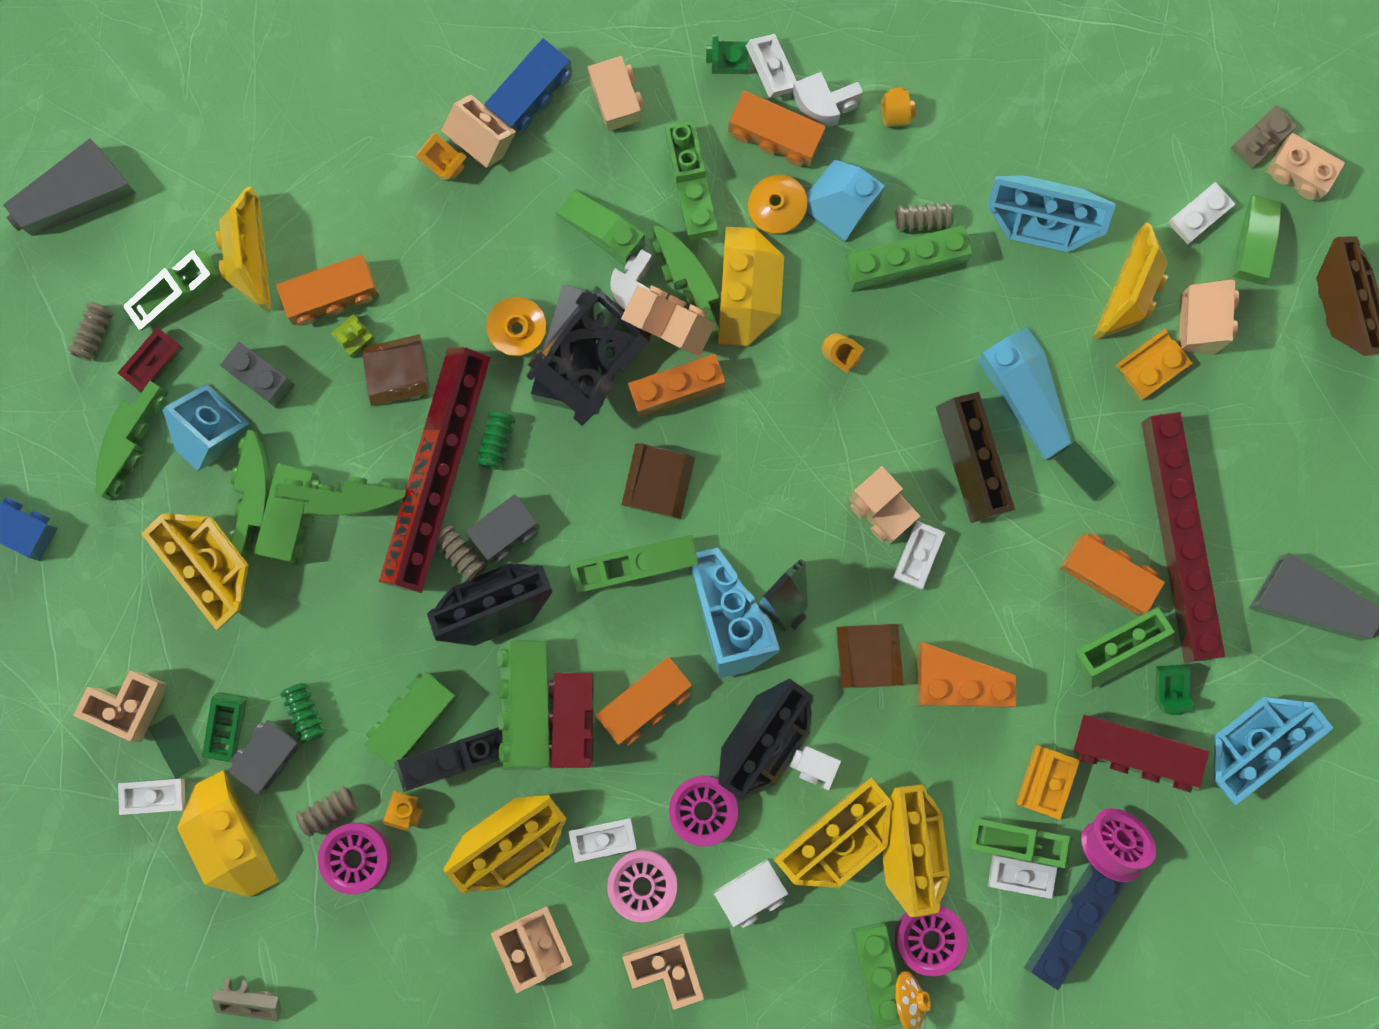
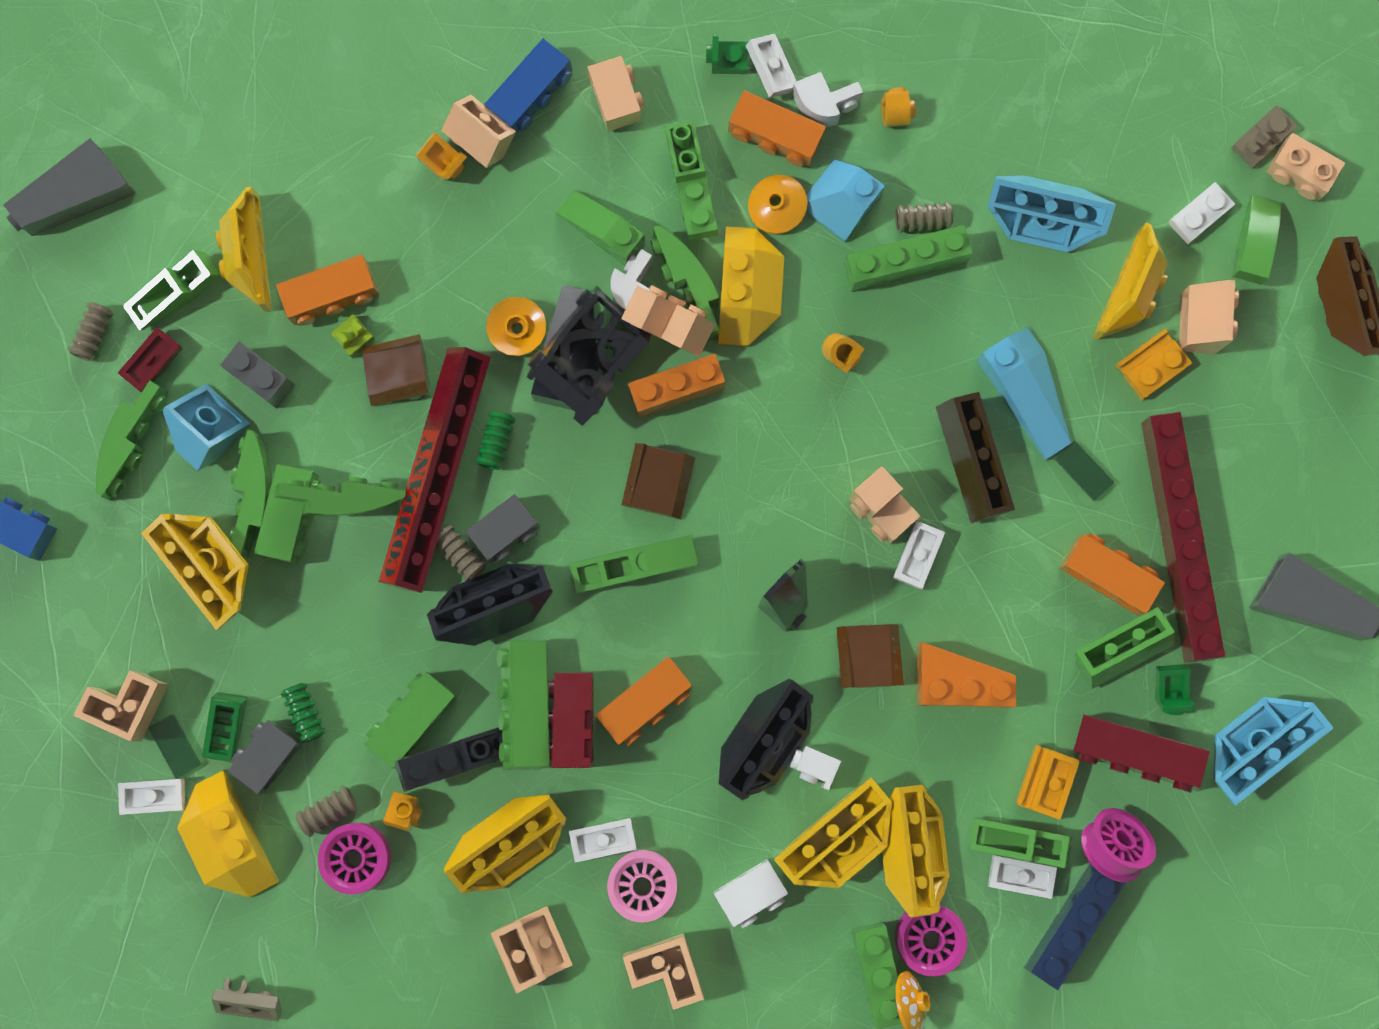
(685, 832): dark pink wheel -> none
(735, 625): medium azure wedge -> none

